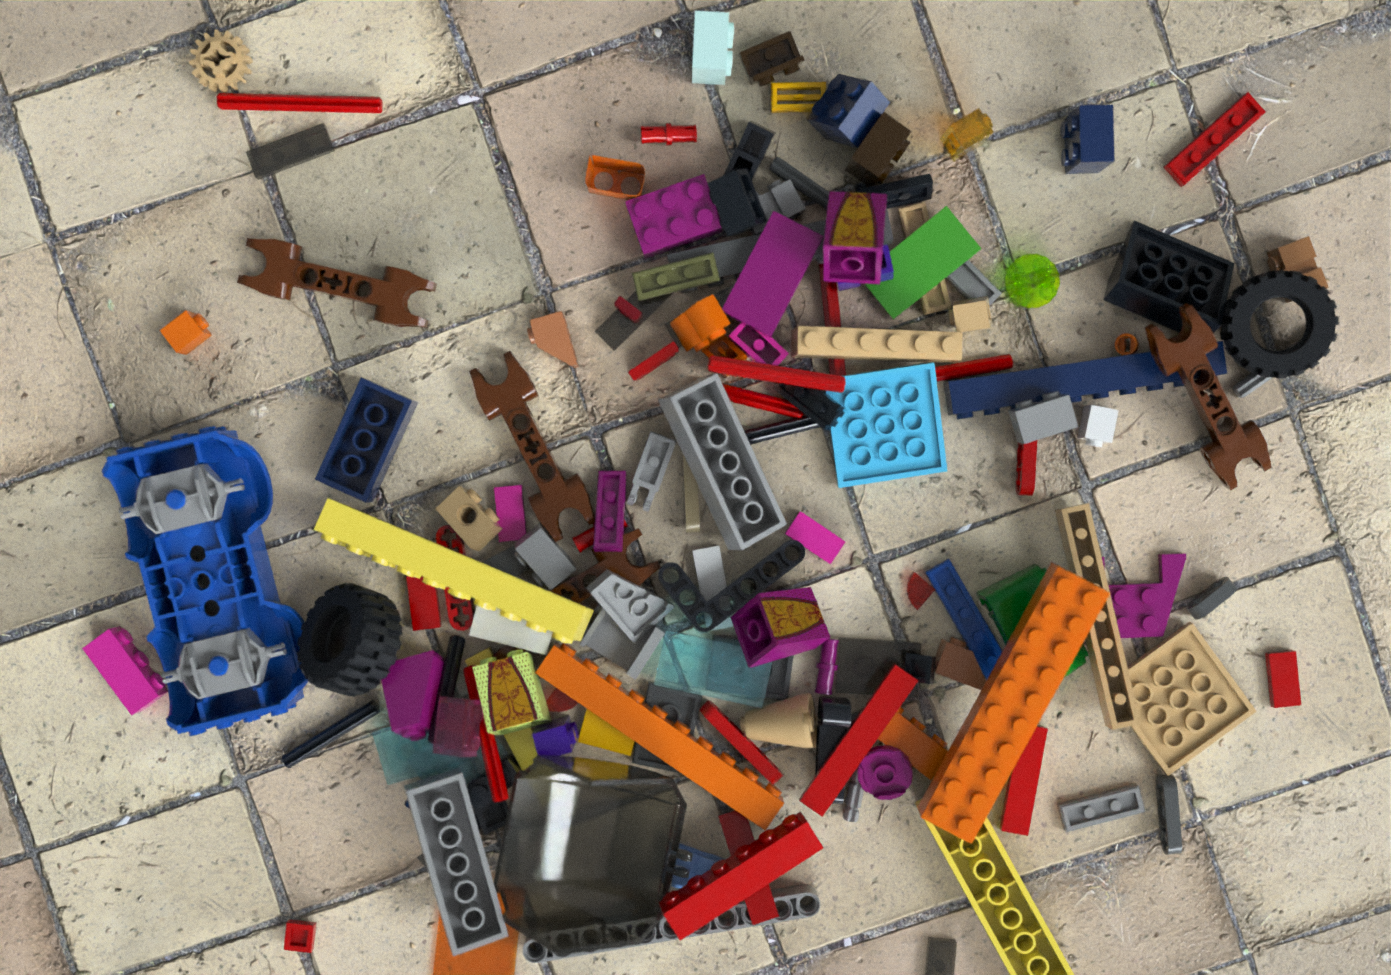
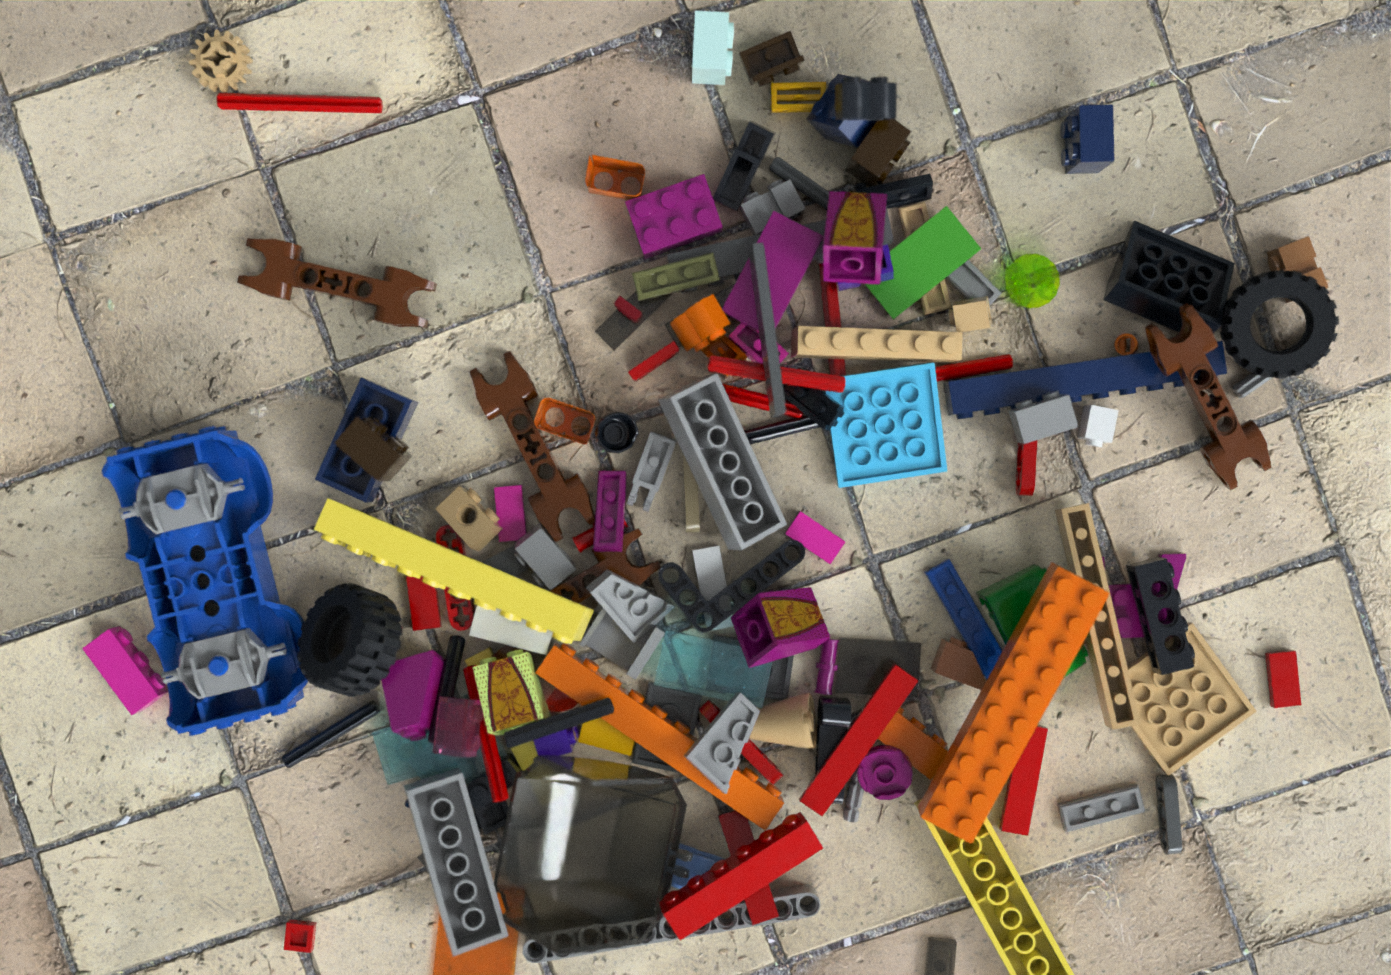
(186, 332): orange brick -> none
(290, 151): clear smoke tile -> none
(373, 448): none -> dark brown brick
(553, 337): nougat slope -> none
(558, 722): none -> black axle
(570, 415): none -> orange piece
(616, 432): none -> black hair
(668, 134): red pin -> none
(721, 743): none -> light grey wing
(736, 202): black brick -> none
(767, 330): none -> dark grey tile
(865, 100): none -> black brick
(918, 590): clear red tile -> none
(921, 667): black tile -> none
(967, 134): clear yellow brick -> none
(1141, 578): none -> black brick
(1211, 598): dark grey beam -> none
(1214, 139): red tile -> none

